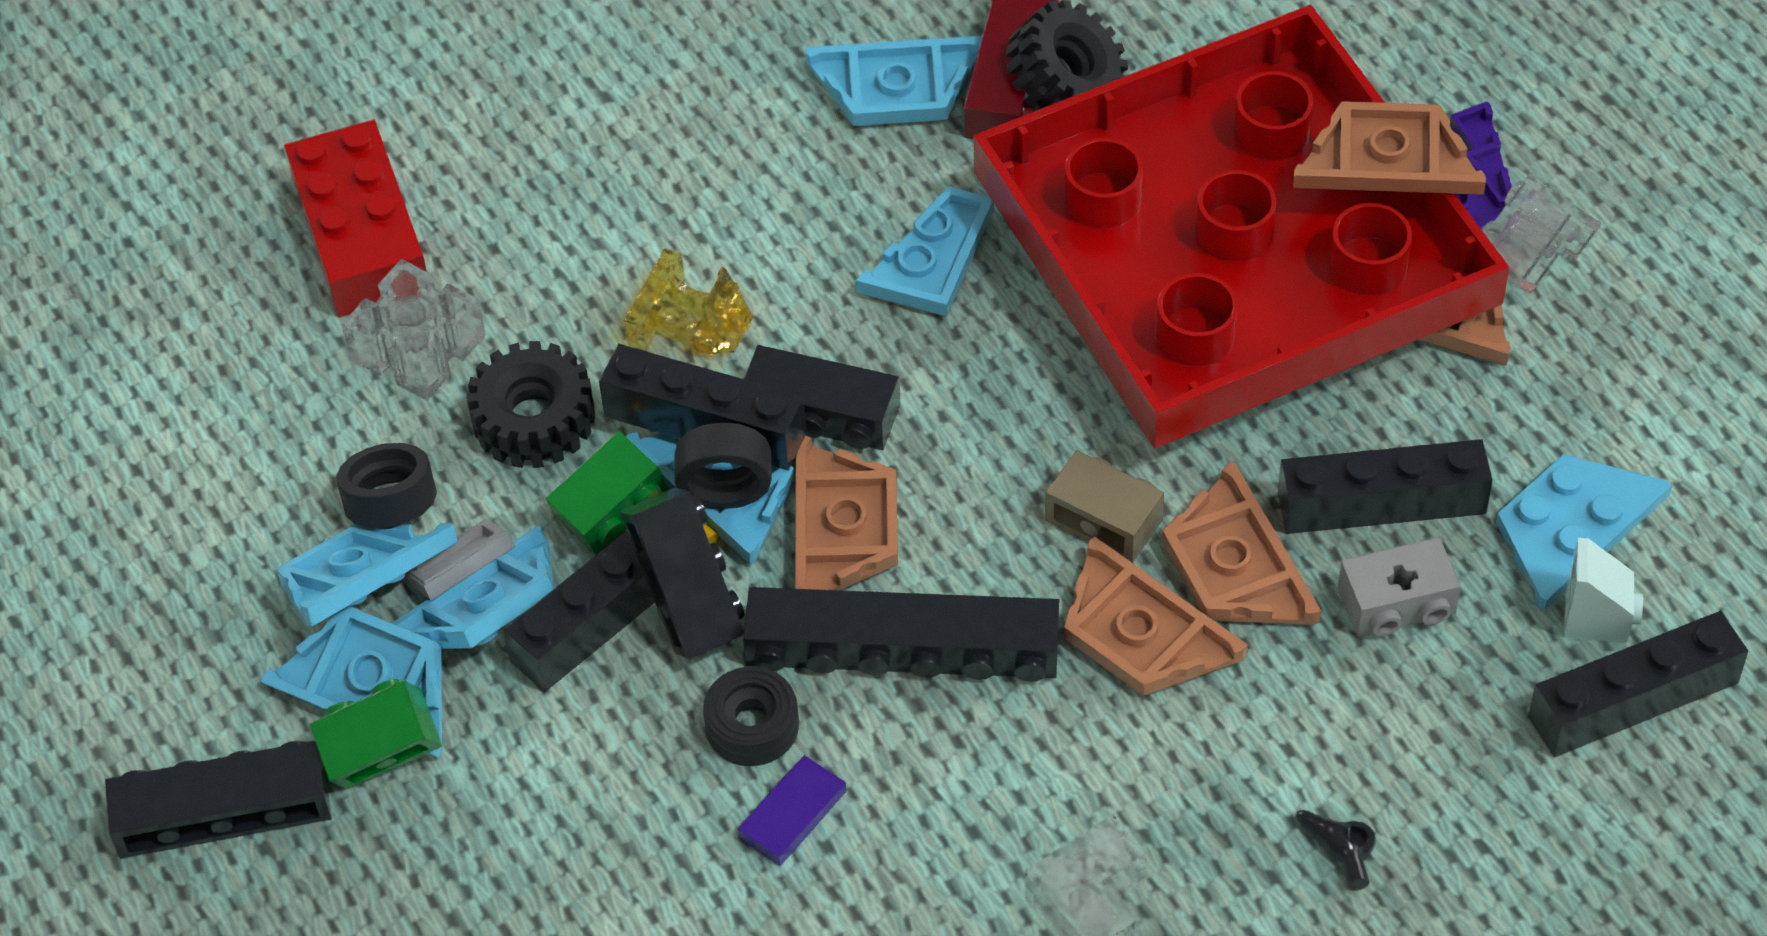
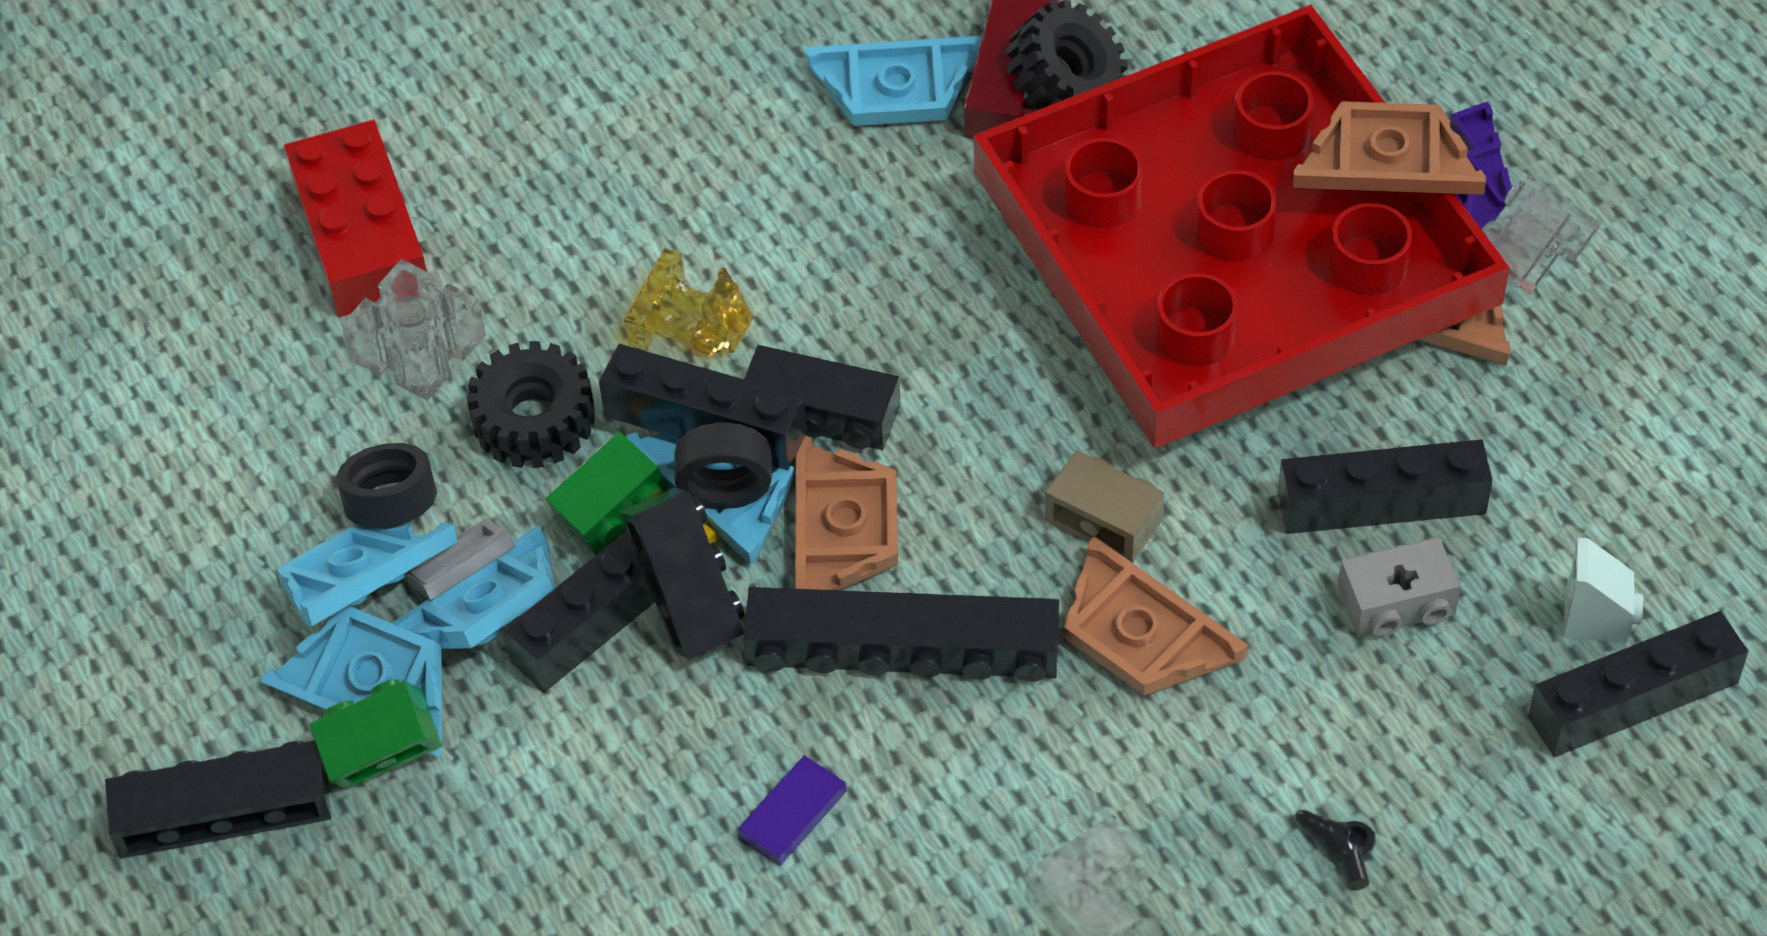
(745, 689): black tyre -> none
(933, 256): medium azure wing -> none
(1236, 558): nougat wing -> none
(1570, 503): medium azure wing -> none

